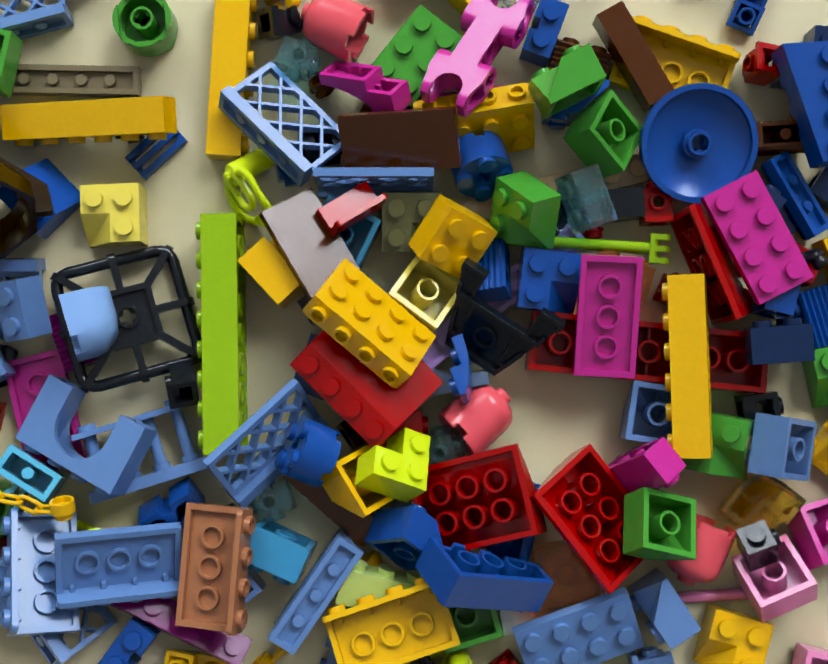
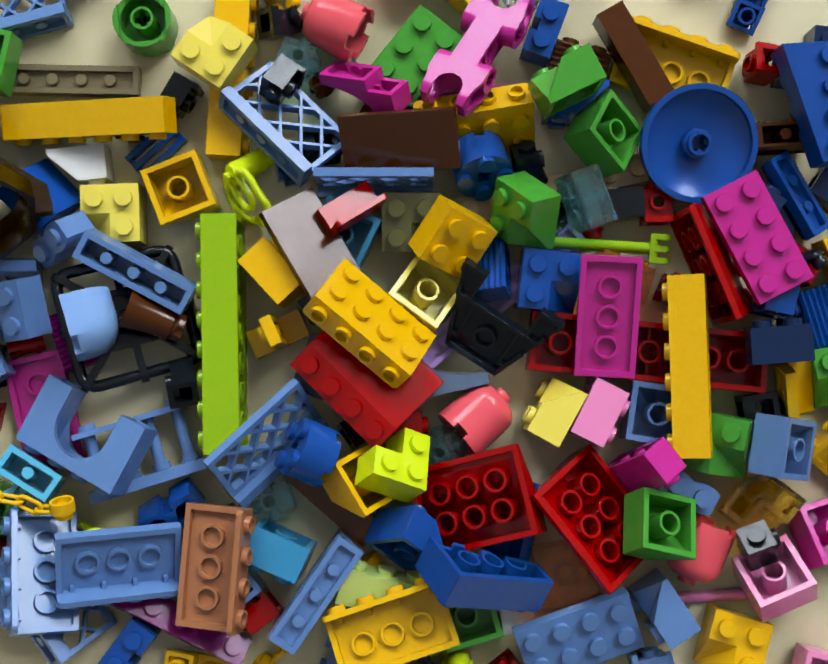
(26, 346): none -> red pin
(61, 239): none -> medium blue brick
(86, 163): none -> white slope
(135, 270): none -> medium blue brick
(152, 318): none -> reddish brown plant
(180, 188): none -> yellow slope
(184, 93): none -> black brick
(215, 52): none -> light yellow slope
(261, 611): none -> red brick
(277, 333): none -> yellow bracket
(281, 80): none -> brick
(462, 372): blue slope -> none
(528, 159): none -> black brick
(553, 411): none -> light yellow slope
(600, 412): none -> bright pink brick
(705, 495): none -> medium blue brick
(795, 387): none -> yellow panel

